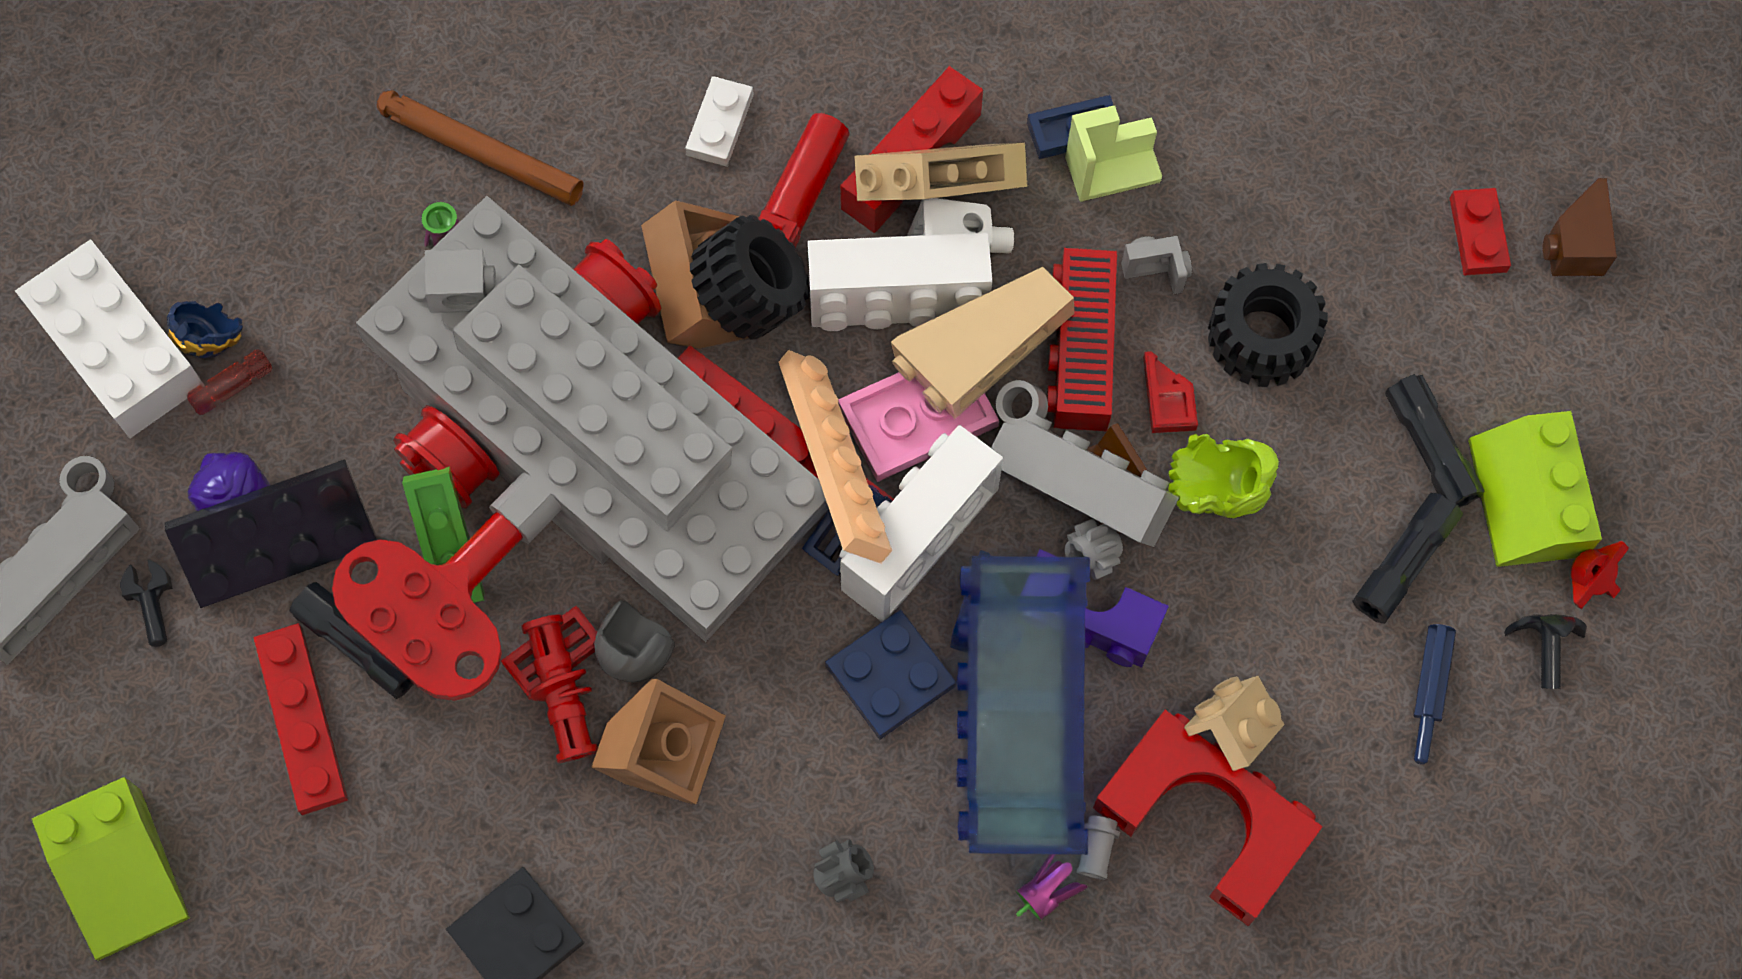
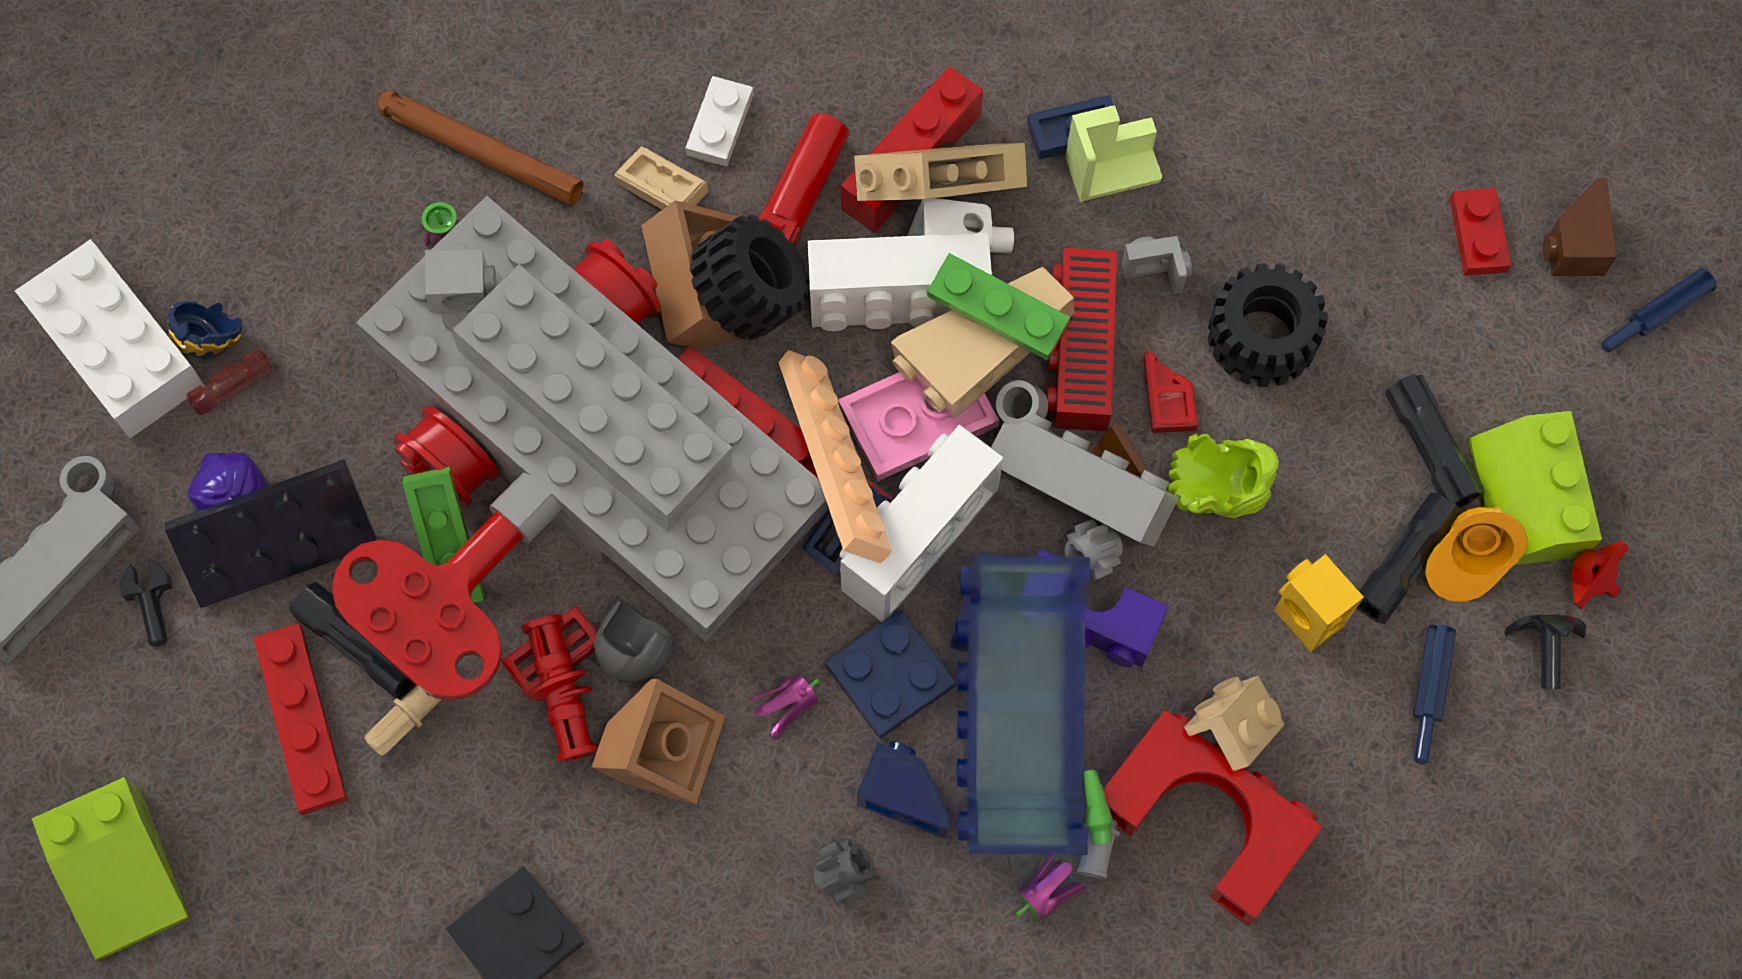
(400, 720): none -> tan axle
(659, 180): none -> tan plate
(795, 691): none -> flat silver piece
(903, 790): none -> clear blue slope
(998, 306): none -> bright green plate
(1097, 810): none -> bright green piece
(1317, 601): none -> yellow brick
(1475, 554): none -> light orange piece
(1663, 308): none -> dark blue axle

